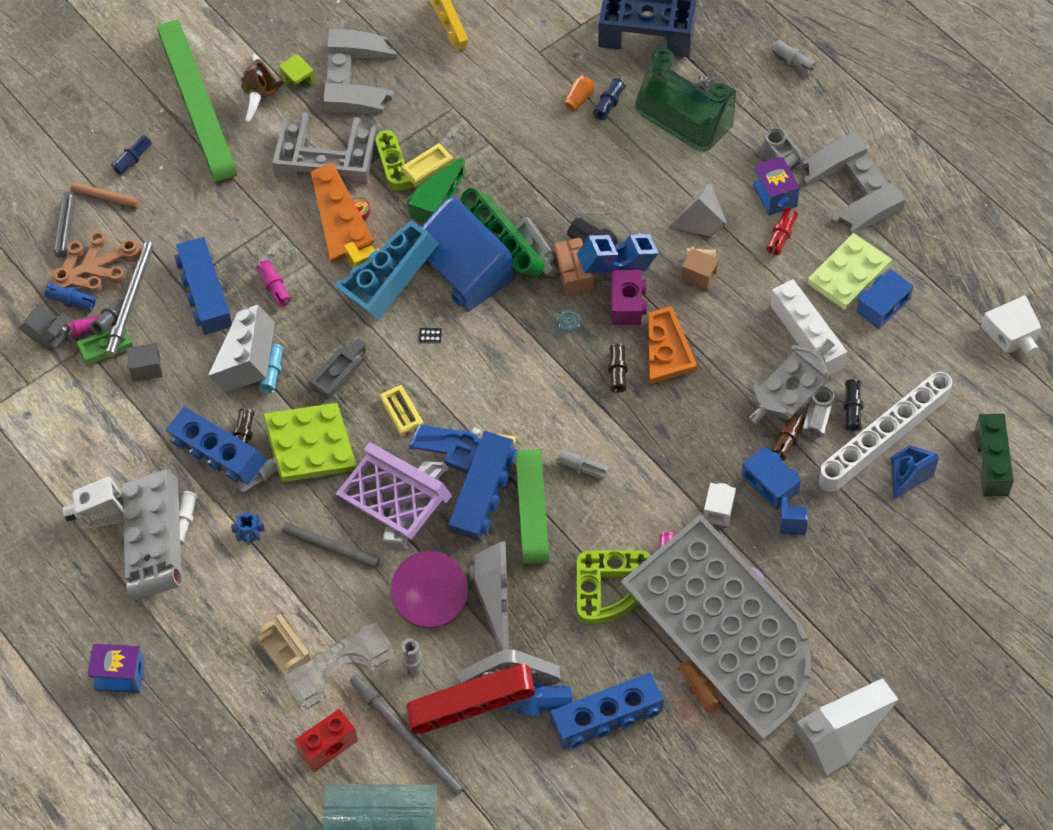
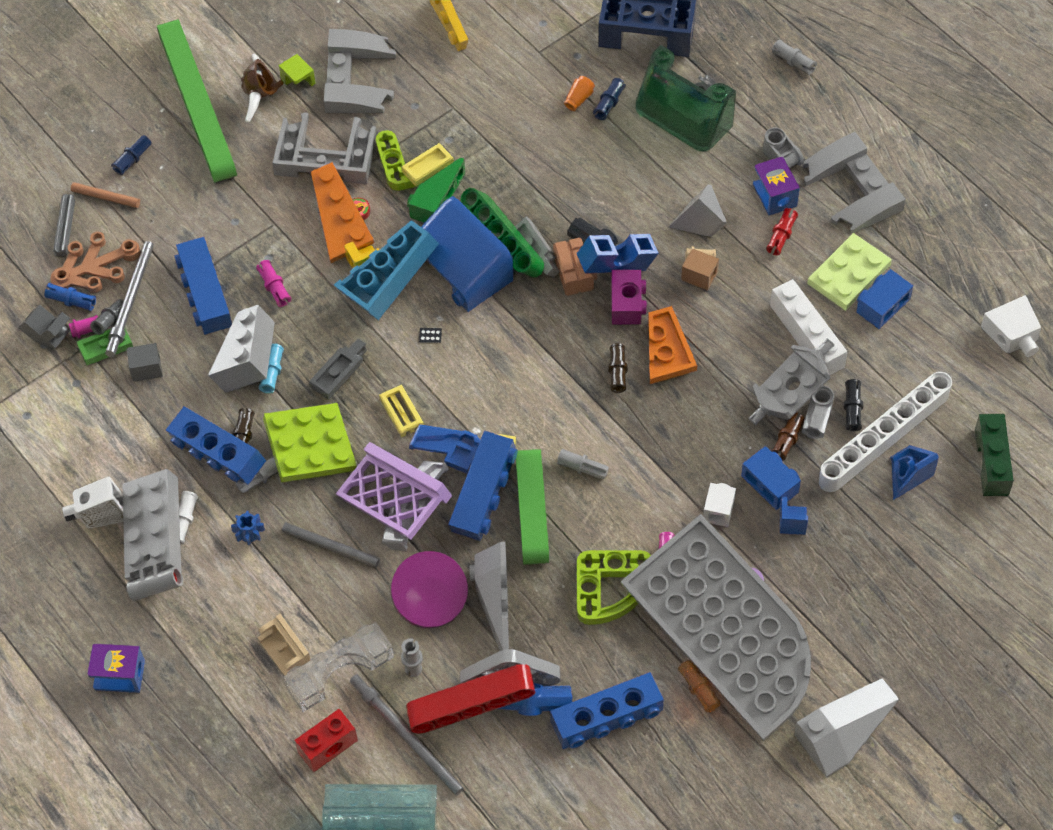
(569, 326): clear light blue plate -> none

